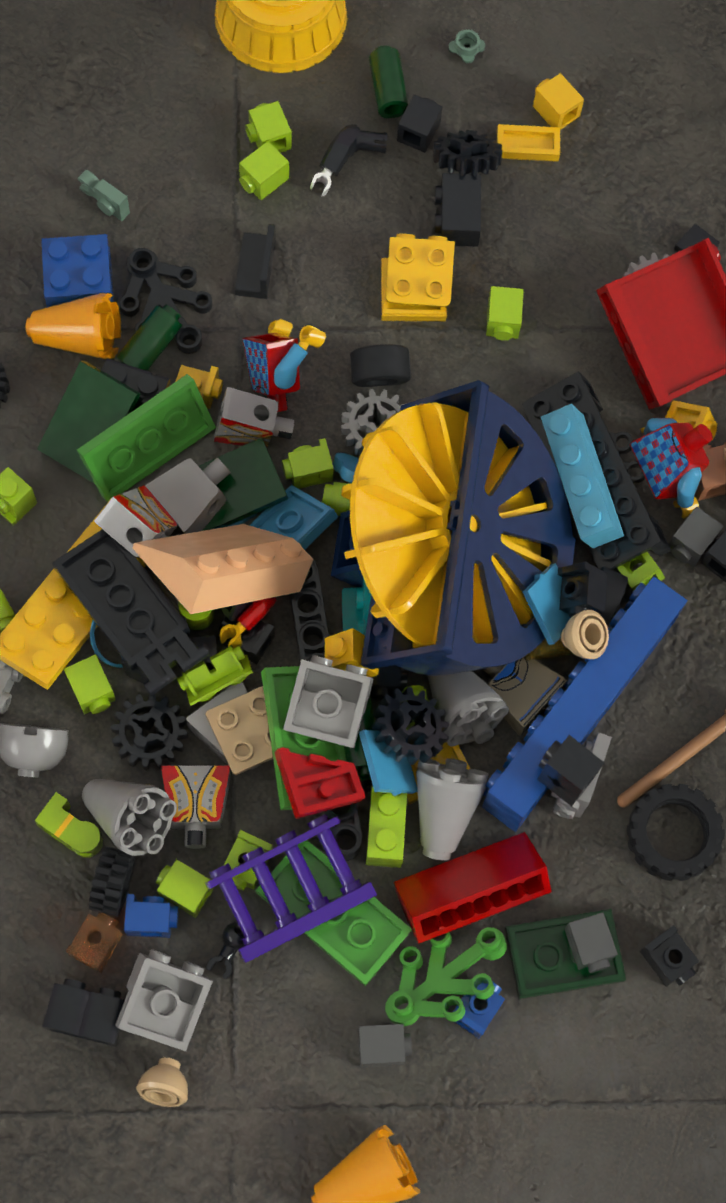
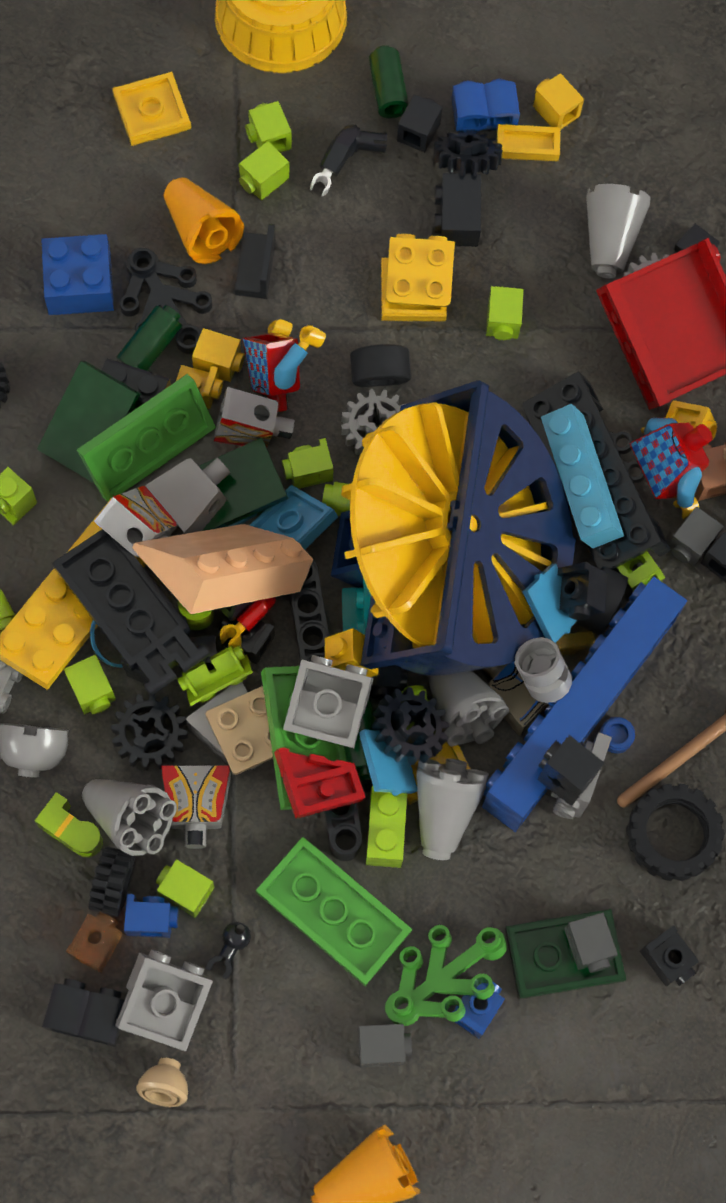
(78, 326): light orange cone -> none
(108, 198): sand green plate -> none
(151, 108): none -> yellow tile
(202, 221): none -> light orange cone
(218, 351): none -> yellow brick
(244, 844): lime brick -> none
(287, 923): dark purple fence -> none
(345, 465): dark azure tile -> none
(467, 38): sand green plate -> none
(472, 887): red brick -> none
(484, 105): none -> blue brick
(543, 670): none -> light grey wheel
(586, 634): tan brick -> none
(613, 226): none -> light grey cone
(621, 733): none -> blue tile

